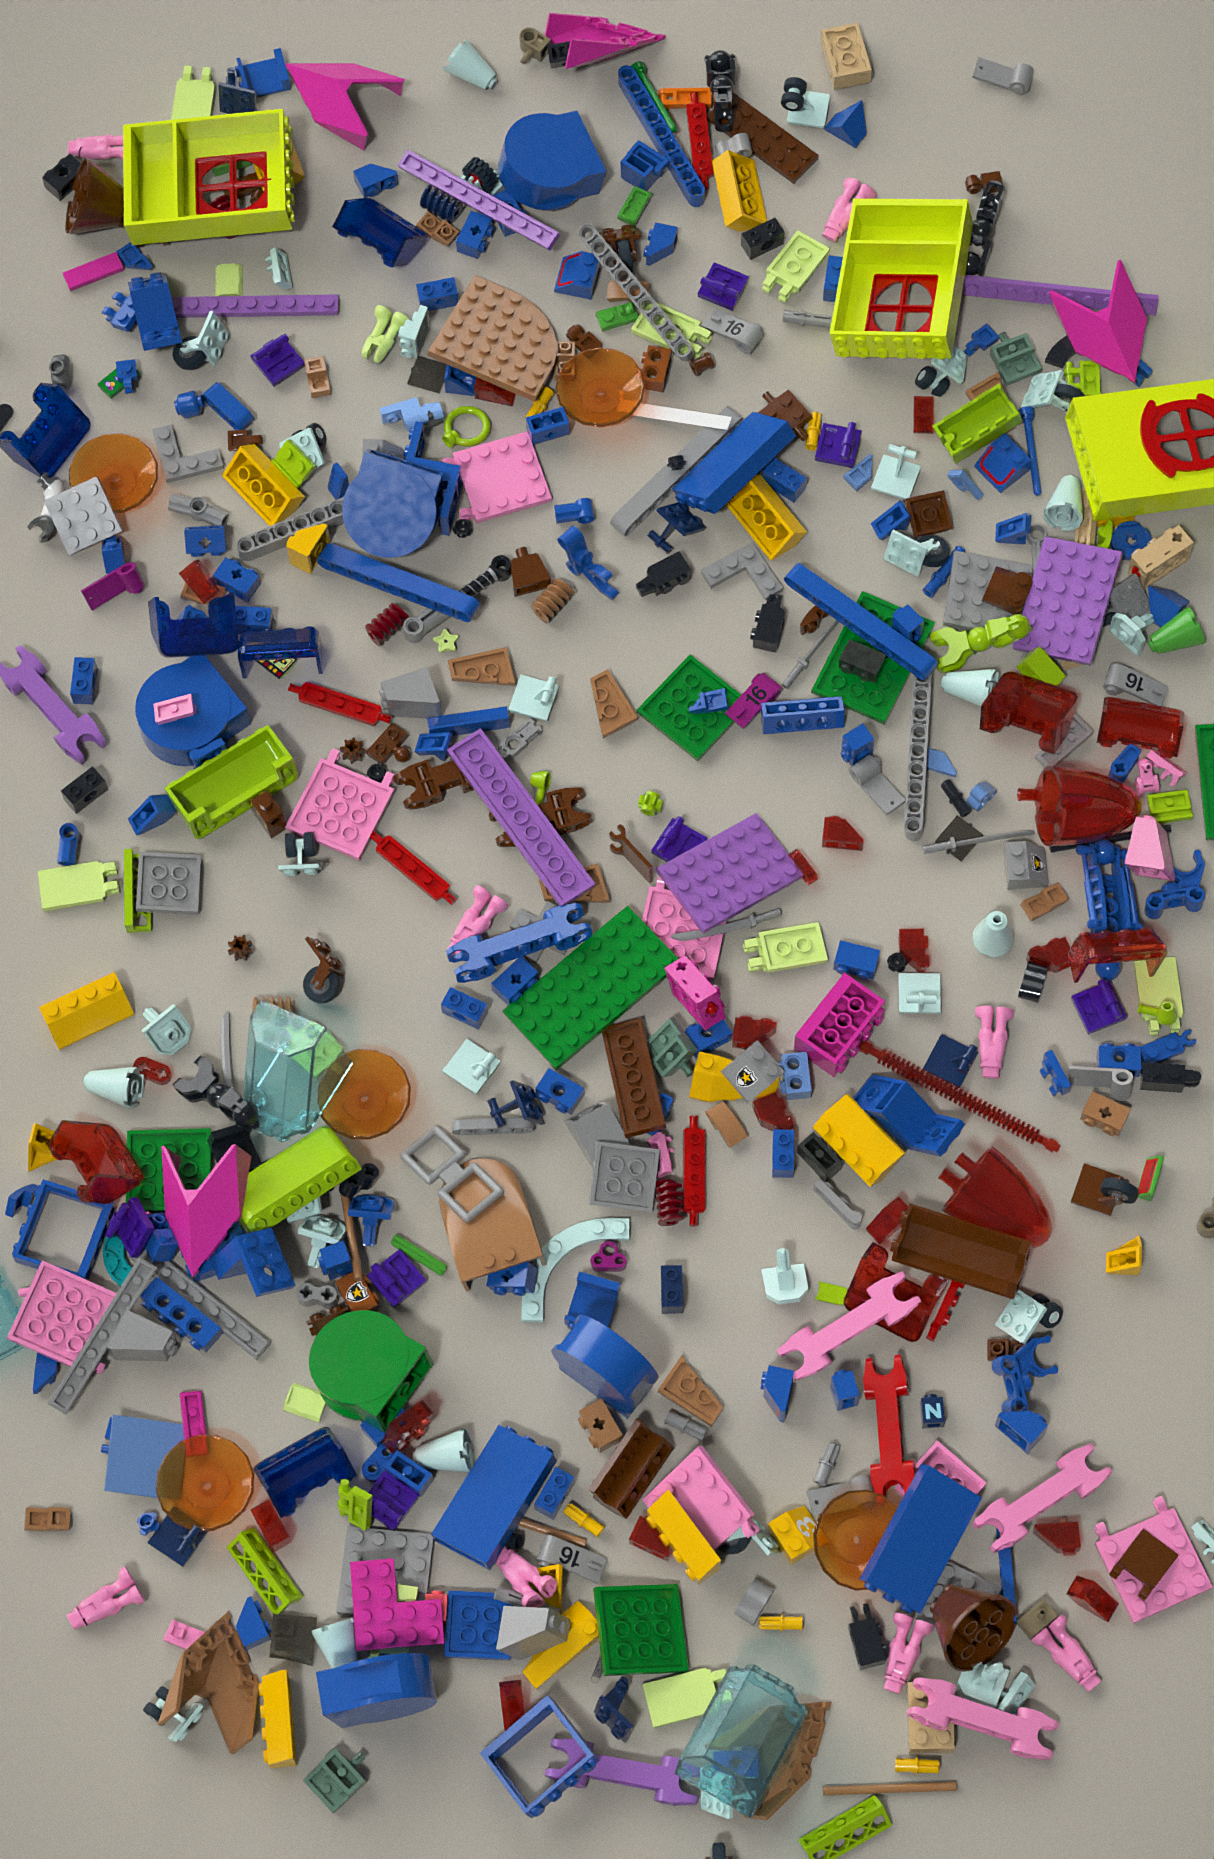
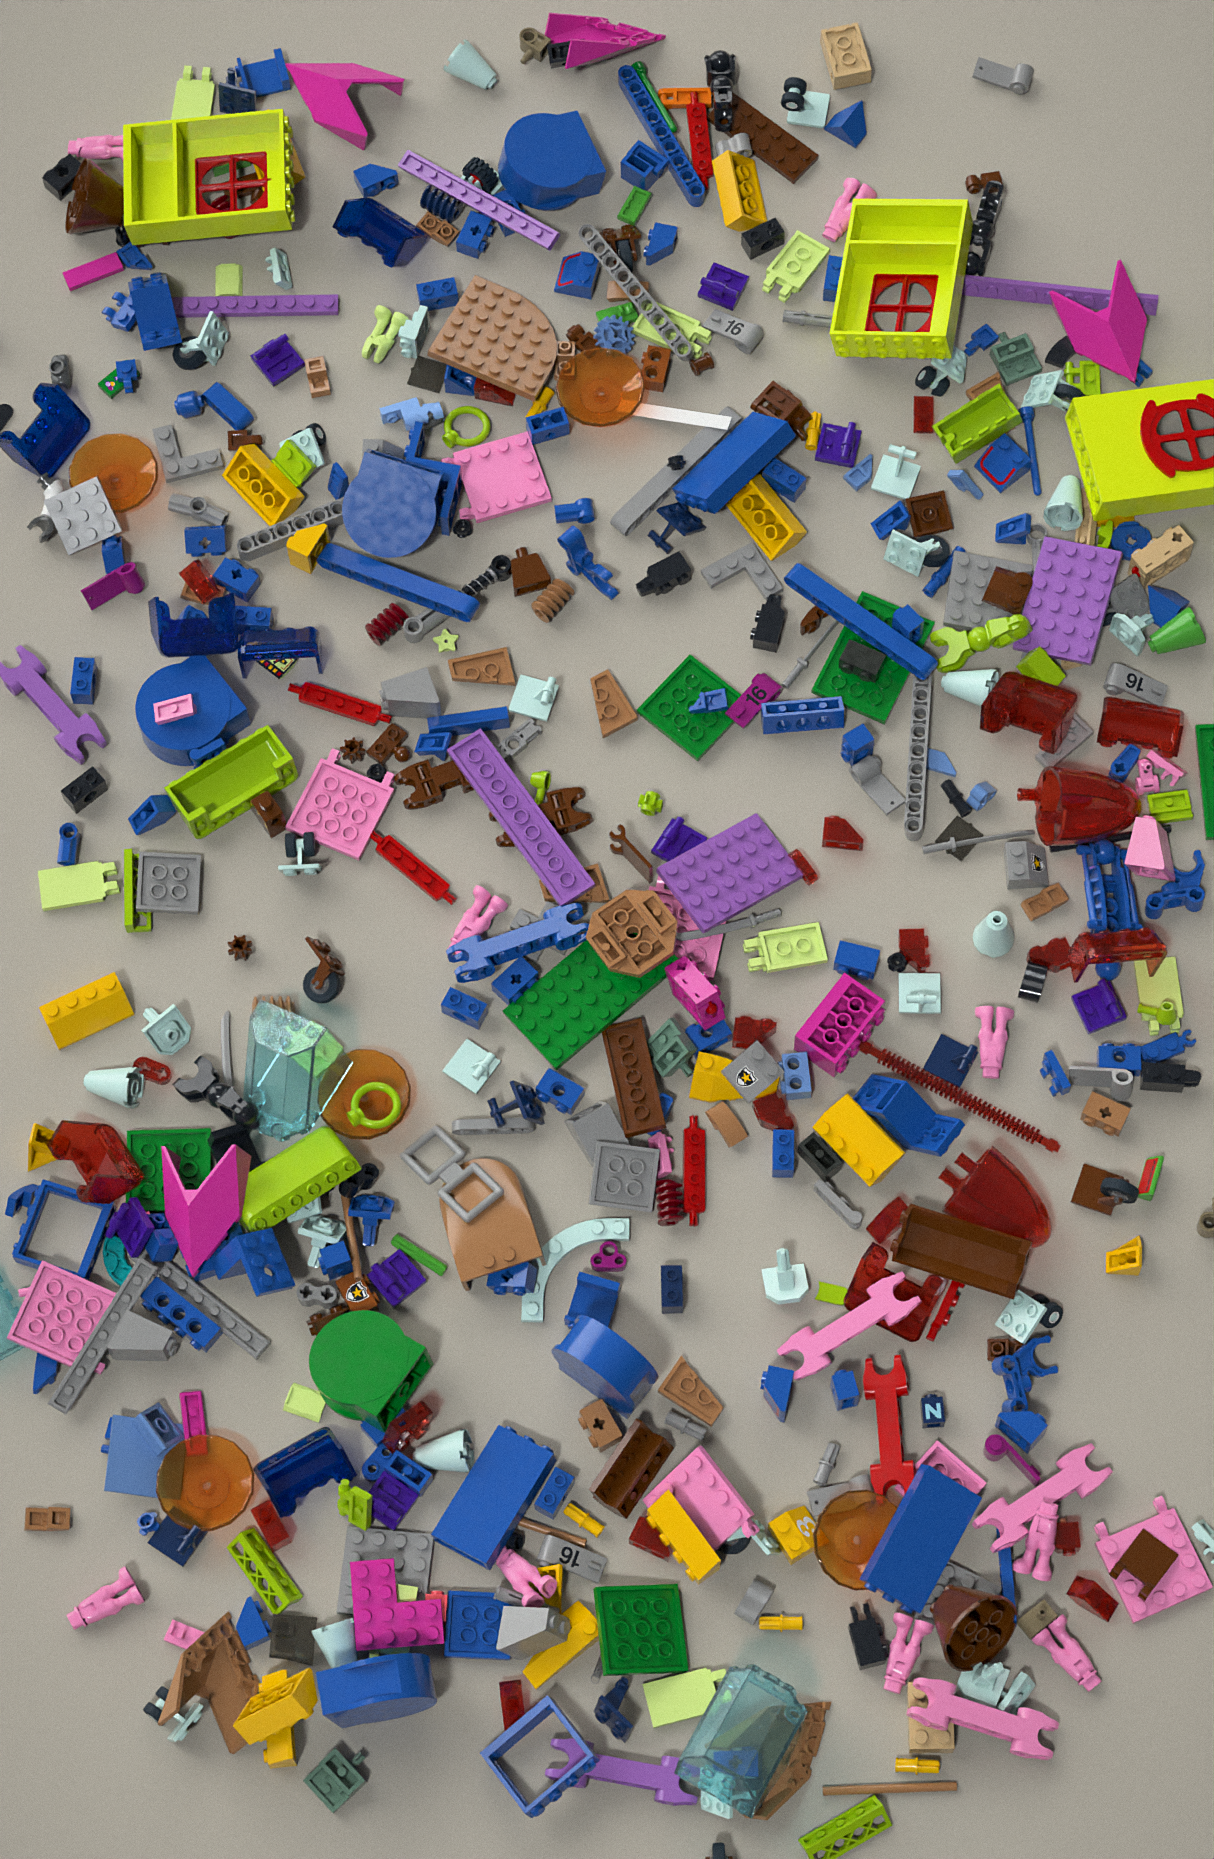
(122, 237): none -> black pin
(157, 1428): none -> medium blue slope
(277, 1707): none -> yellow slope
(356, 1115): none -> lime piece
(611, 327): none -> medium blue gear
(633, 913): none -> medium nougat piece
(779, 399): none -> reddish brown plate
(997, 1447): none -> magenta door
(1041, 1537): none -> bright pink piece

